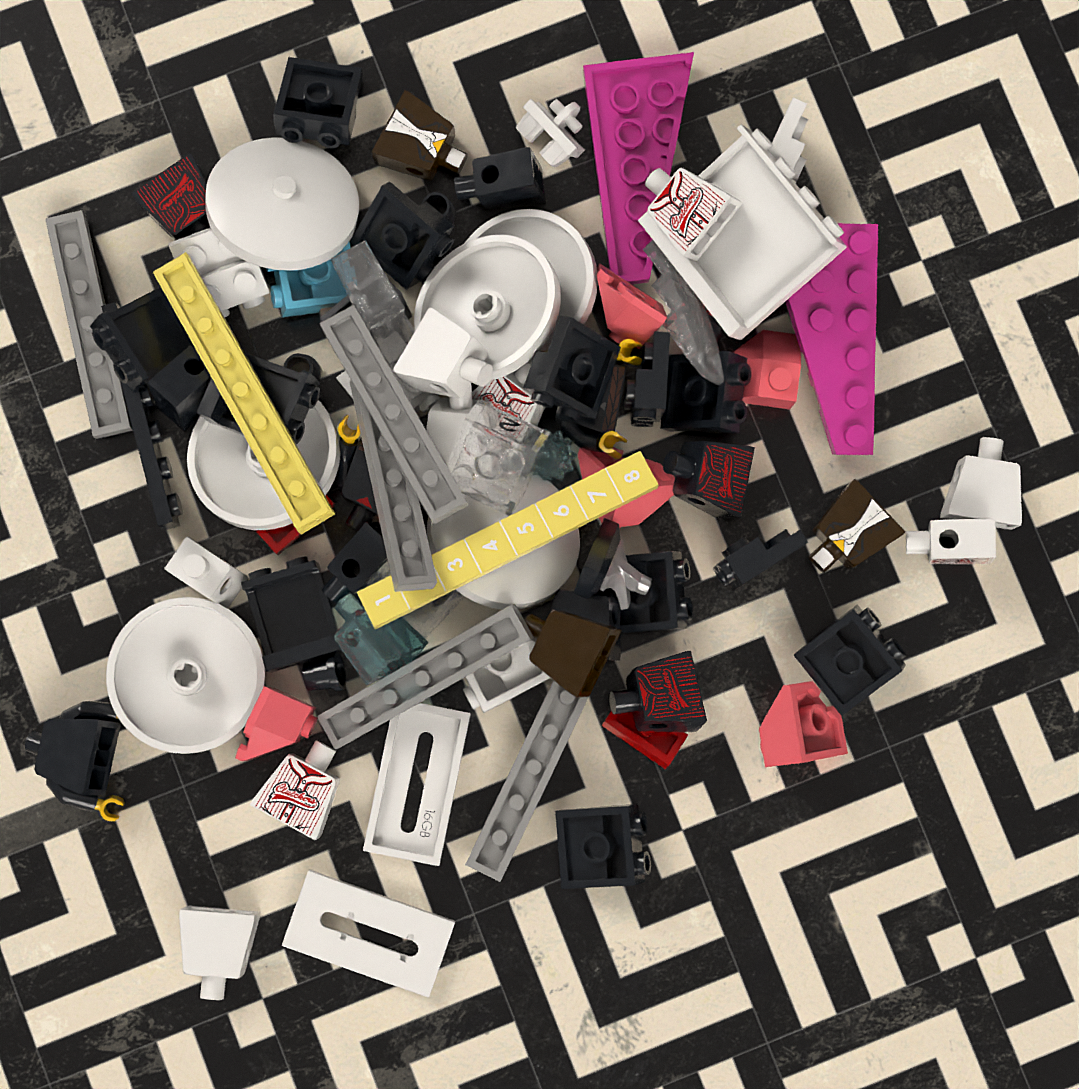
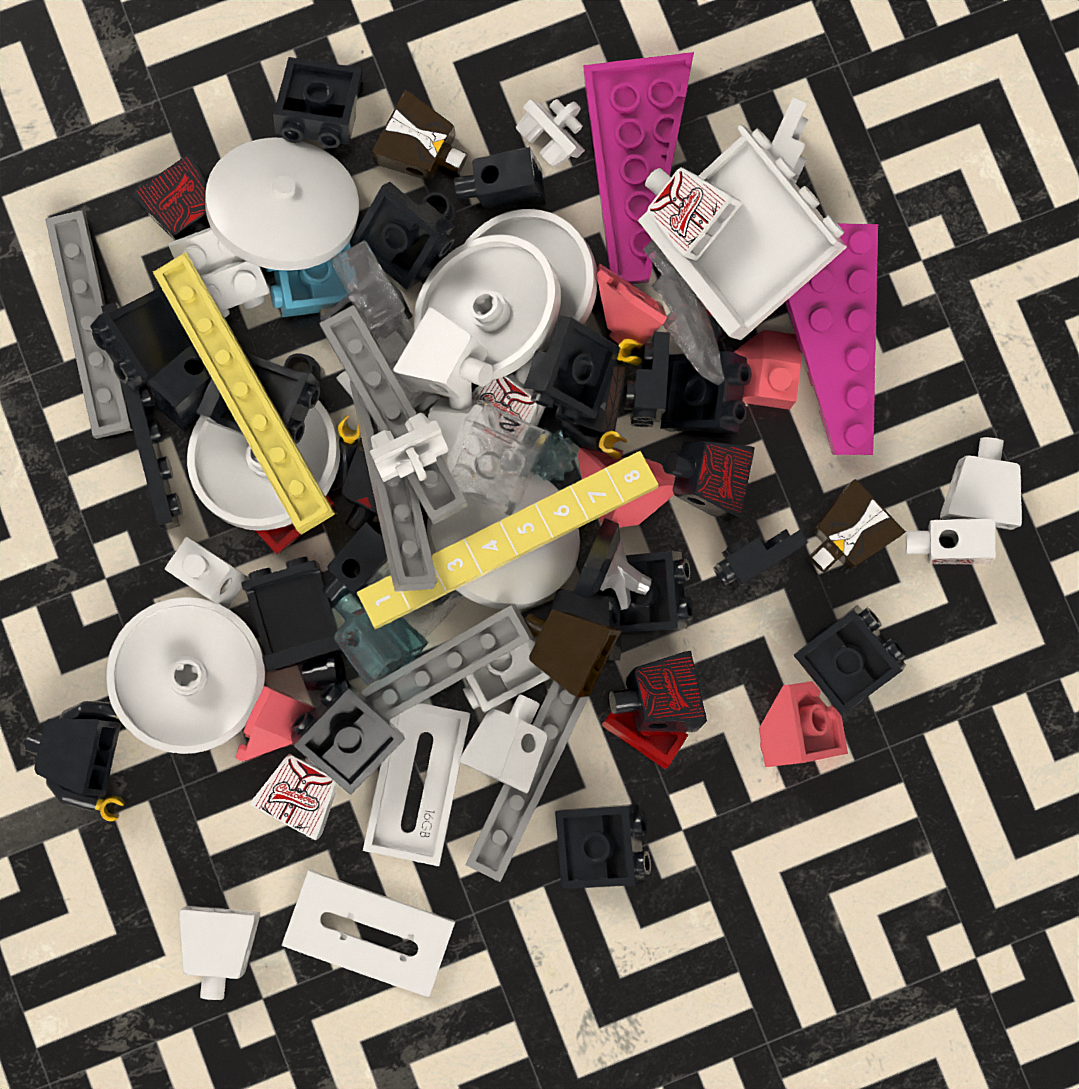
(345, 736): none -> plate
(410, 451): none -> white hips
(507, 745): none -> white torso

